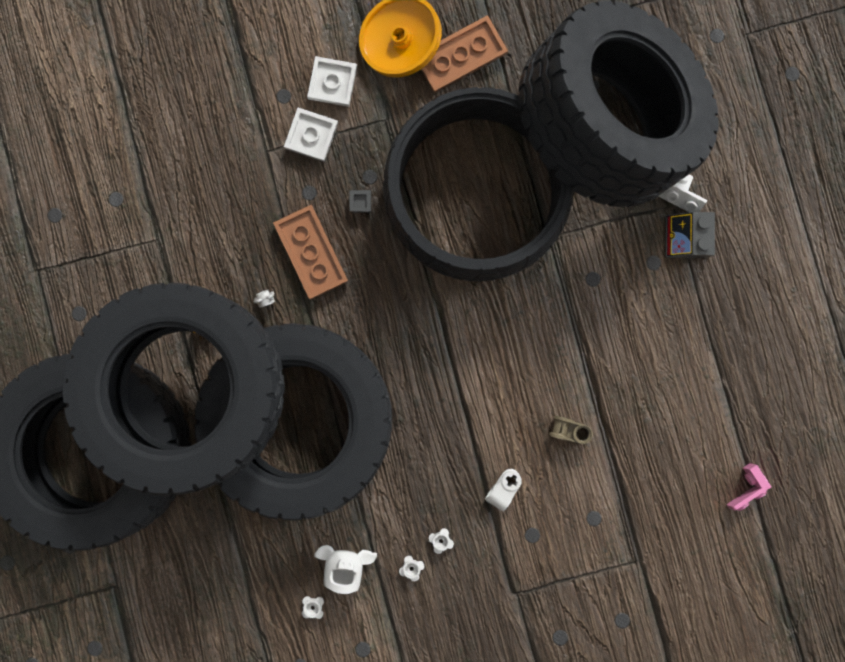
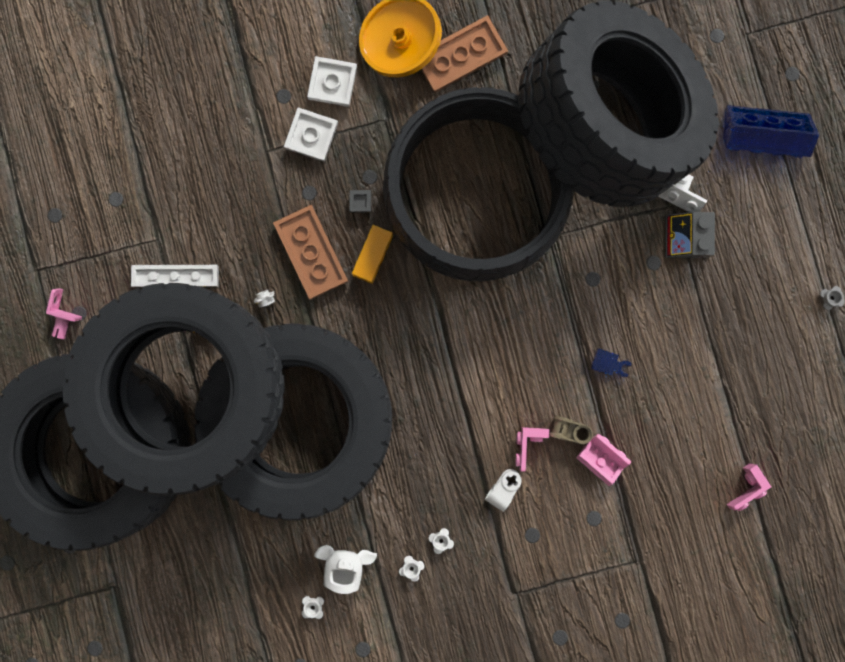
(62, 317): none -> bright pink bracket
(188, 274): none -> white plate
(372, 254): none -> light orange piece
(535, 435): none -> bright pink bracket
(603, 459): none -> bright pink bracket
(607, 362): none -> clear blue plate
(769, 131): none -> clear blue slope
(836, 293): none -> light grey plate

